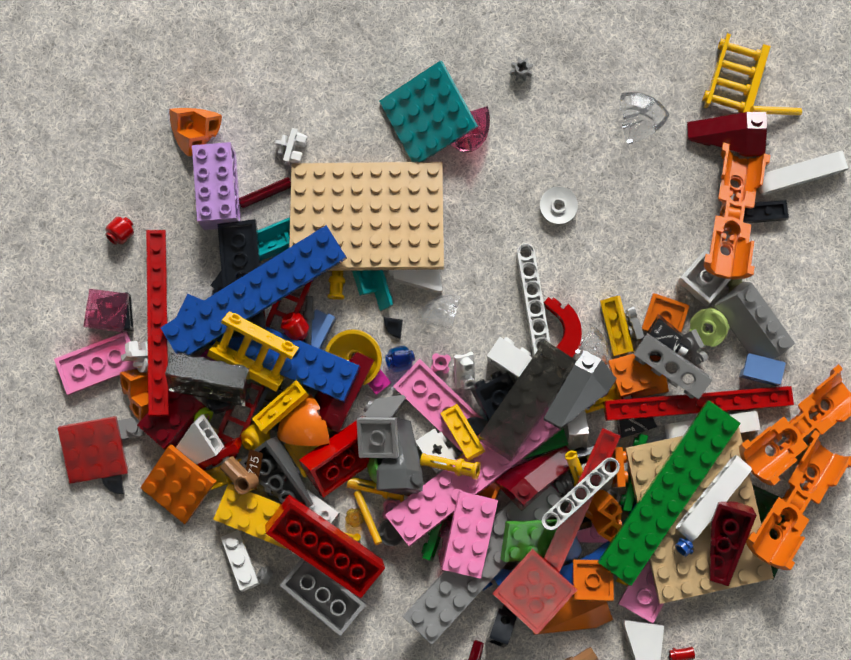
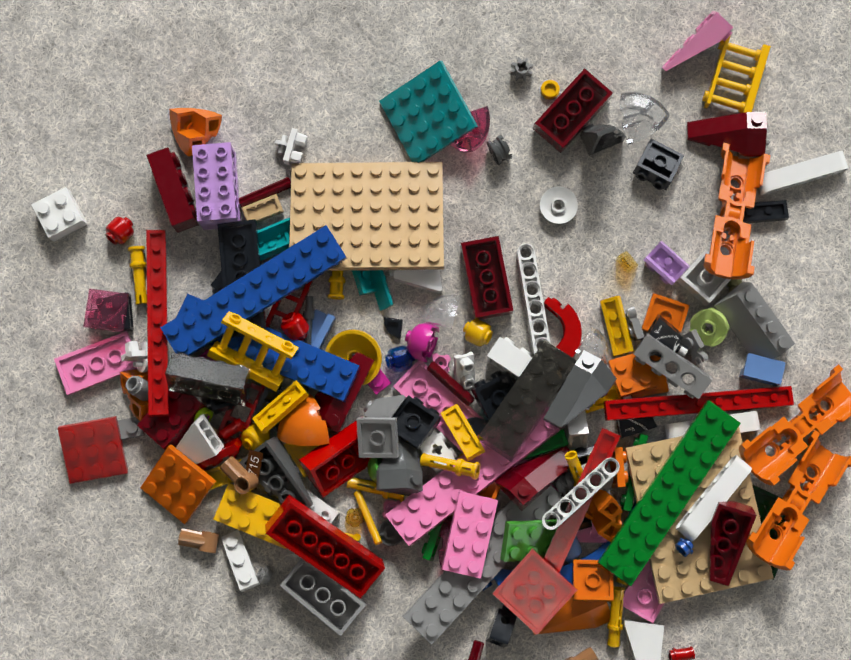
(59, 214): none -> white brick
(114, 484): black tile -> none
(137, 387): none -> light grey brick
(138, 265): none -> yellow pin
(172, 189): none -> dark red brick
(204, 540): none -> medium nougat piece
(233, 428): none -> red pin
(263, 209): none -> tan plate
(415, 421): none -> black plate
(422, 341): none -> dark pink cylinder
(450, 383): none -> dark red axle
(478, 332): none -> yellow head
(486, 278): none -> dark red brick
(499, 149): none -> dark grey wheel
(550, 89): none -> yellow tile
(572, 110): none -> dark red brick
(600, 137): none -> dark grey wedge
(615, 622): none -> yellow pin
(626, 261): none -> clear yellow slope
(658, 165): none -> black plate
(666, 263): none -> lavender bracket
(709, 32): none -> bright pink wedge
(777, 110): yellow bar -> none

